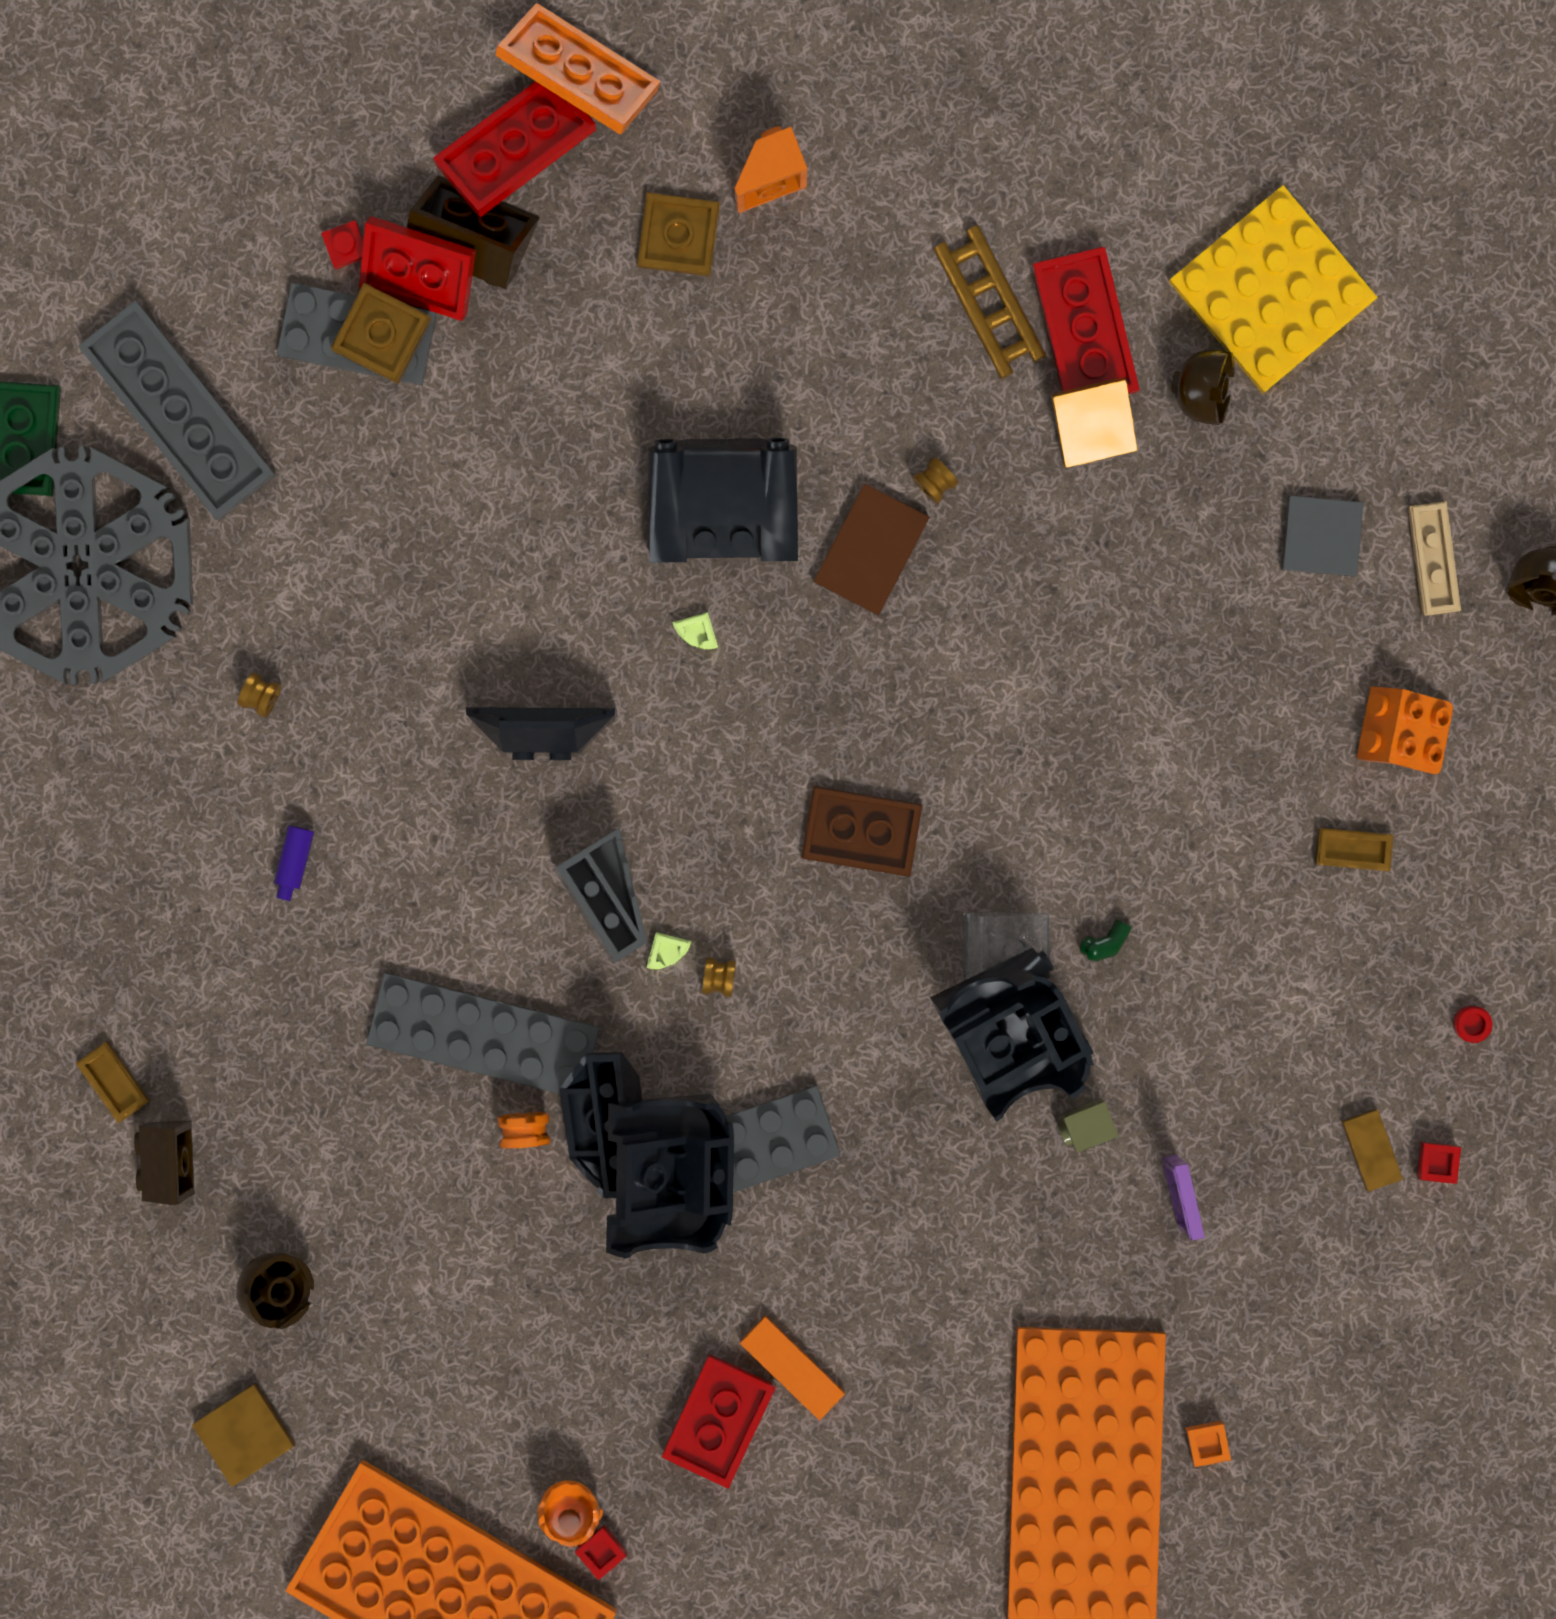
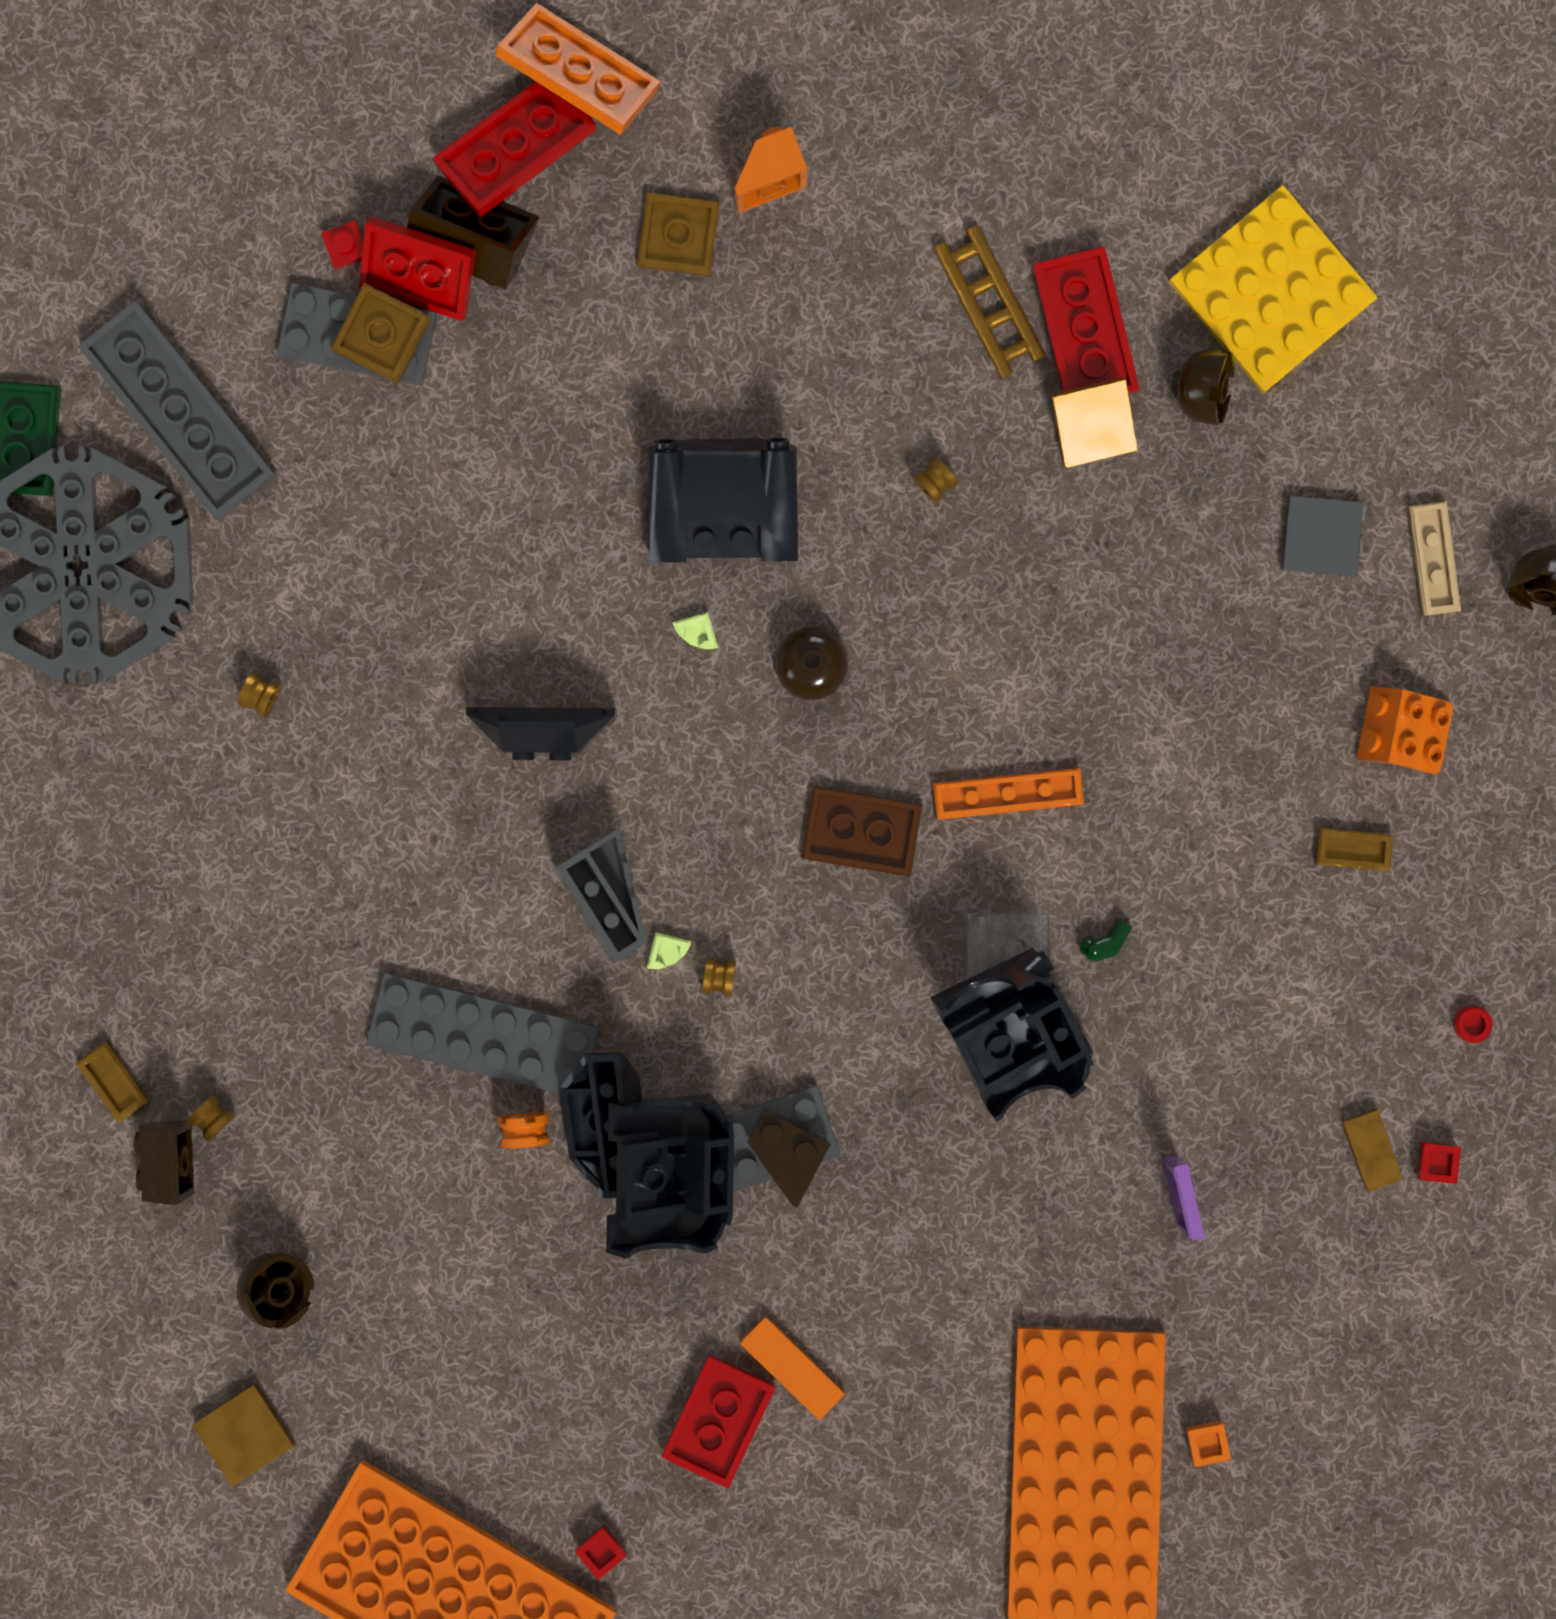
(210, 1118): none -> pearl gold wheel
(293, 861): dark purple cylinder -> none
(569, 1513): orange hair -> none
(787, 1153): none -> dark brown wing
(811, 663): none -> dark brown cylinder
(871, 549): reddish brown tile -> none
(1008, 793): none -> orange tile
(1087, 1126): olive brick -> none

